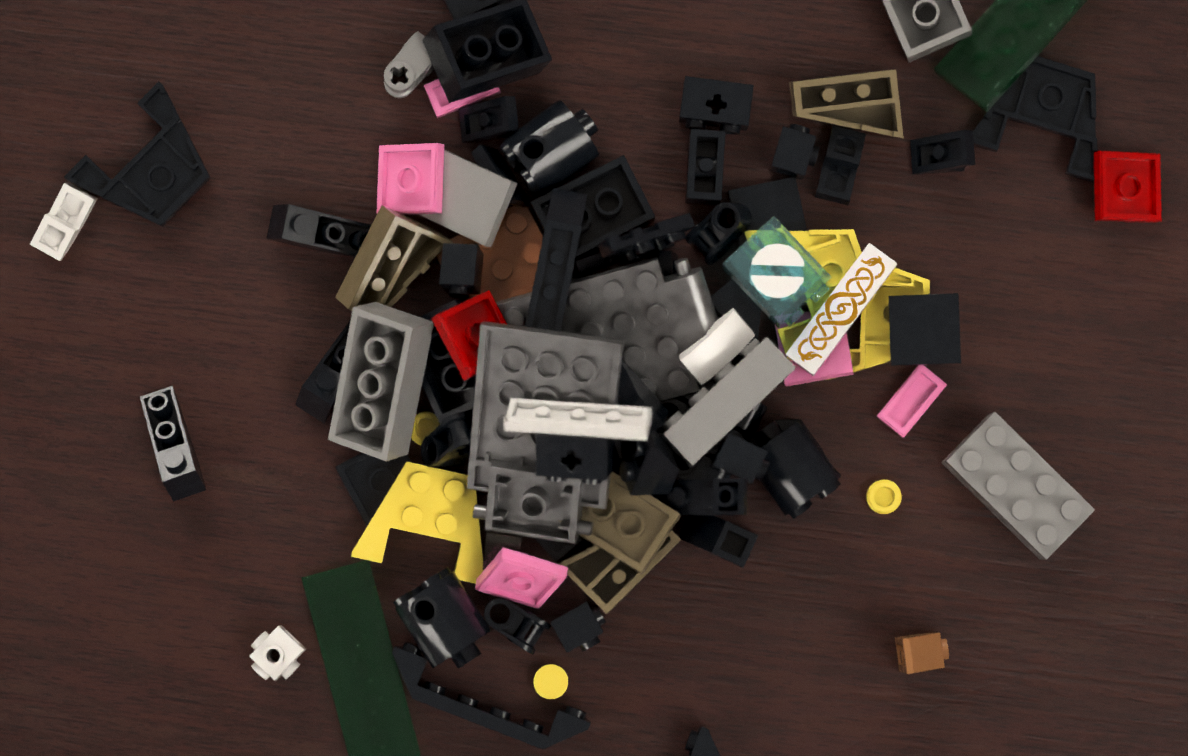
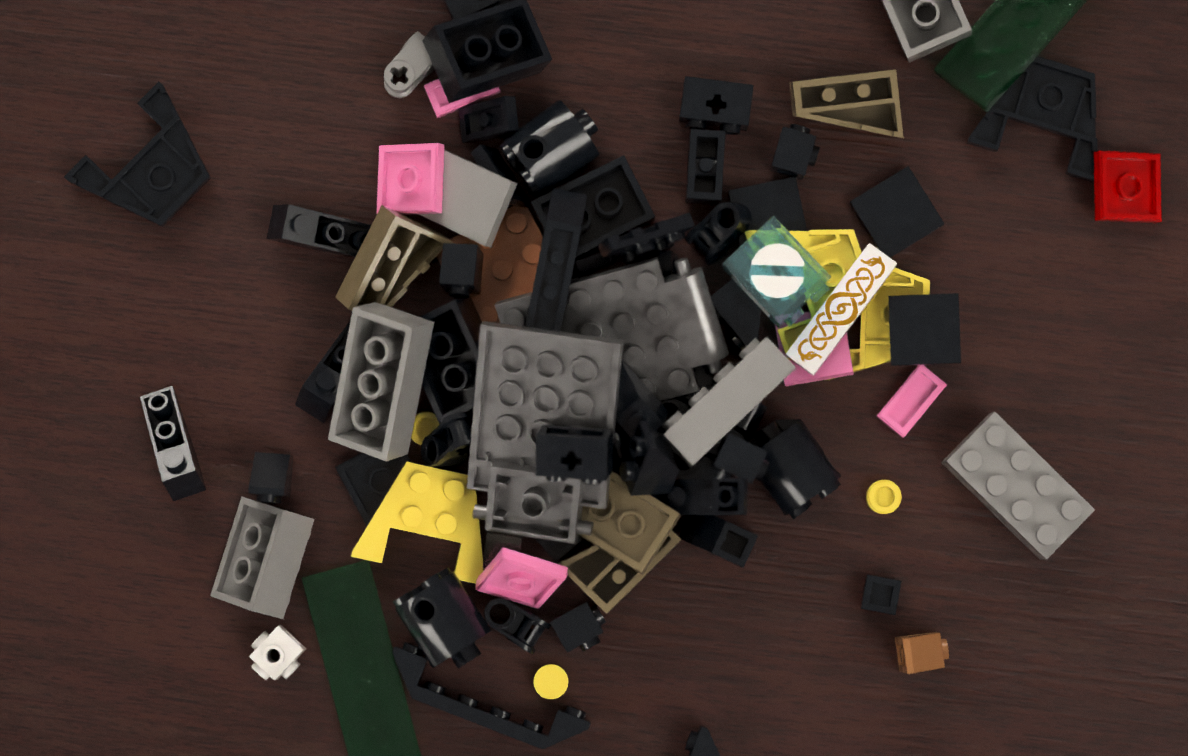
(63, 221): white slope -> none
(262, 558): none -> light grey slope
(271, 477): none -> black slope
(461, 330): red tile -> none
(578, 419): white tile -> none
(718, 347): white slope -> none
(840, 165): black slope -> none
(880, 594): none -> black plate
(896, 213): none -> black tile
(943, 153): black slope -> none

